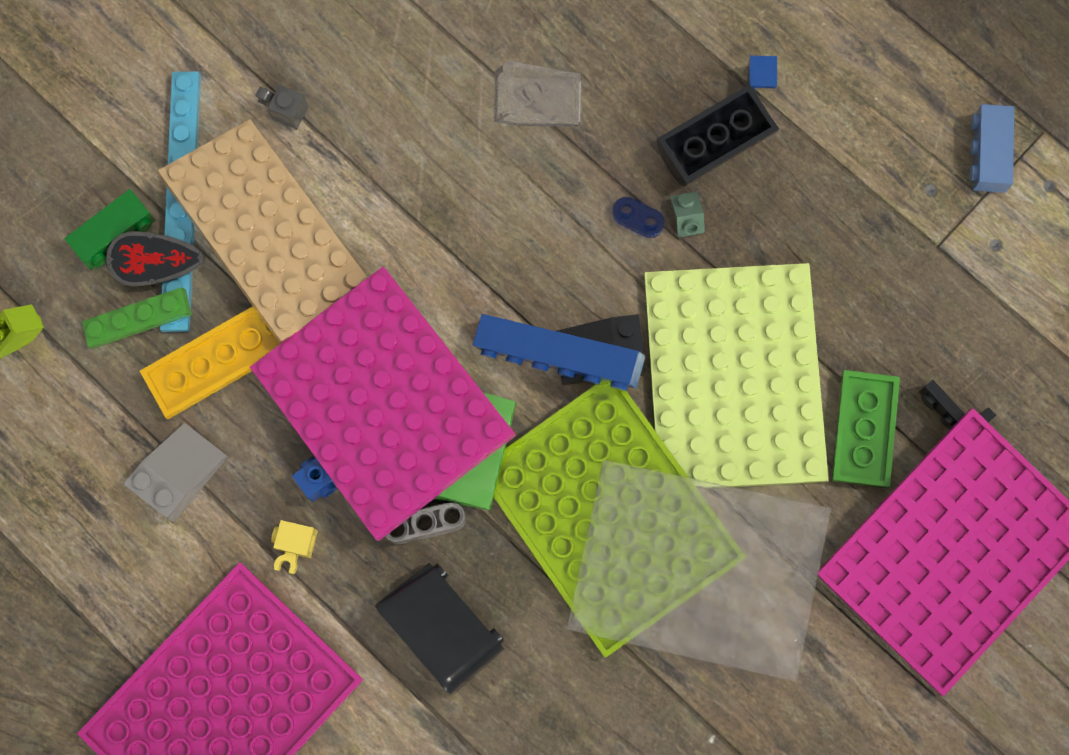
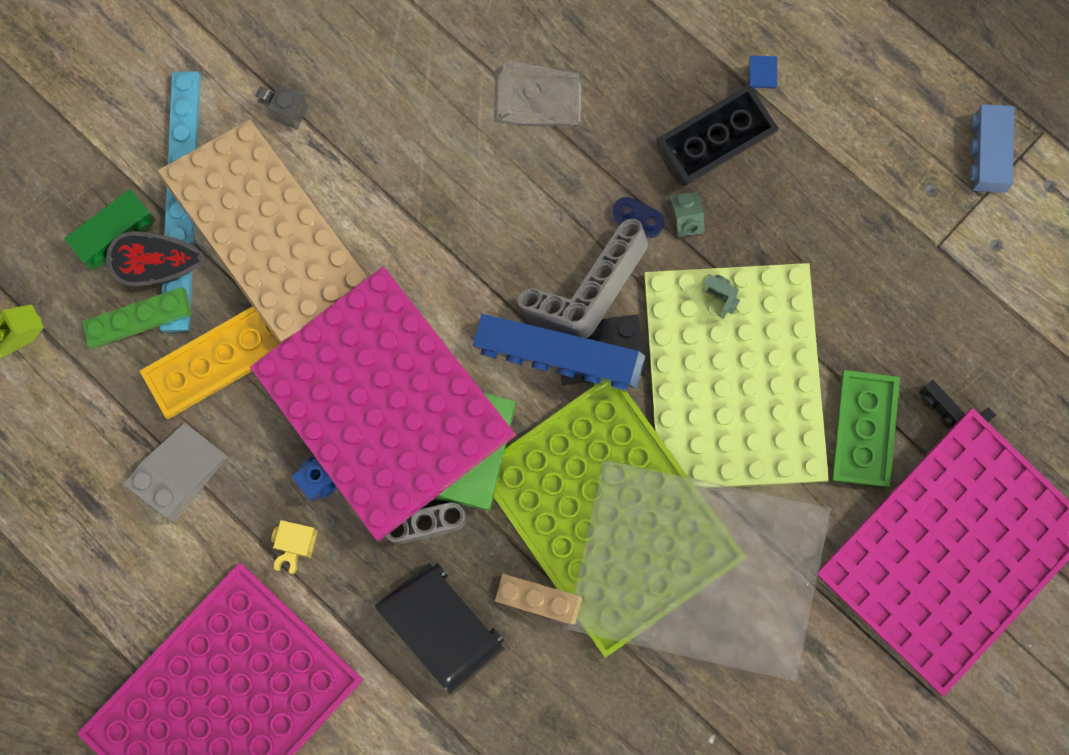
(538, 599): none -> tan plate
(597, 291): none -> light grey beam
(721, 289): none -> sand green bracket

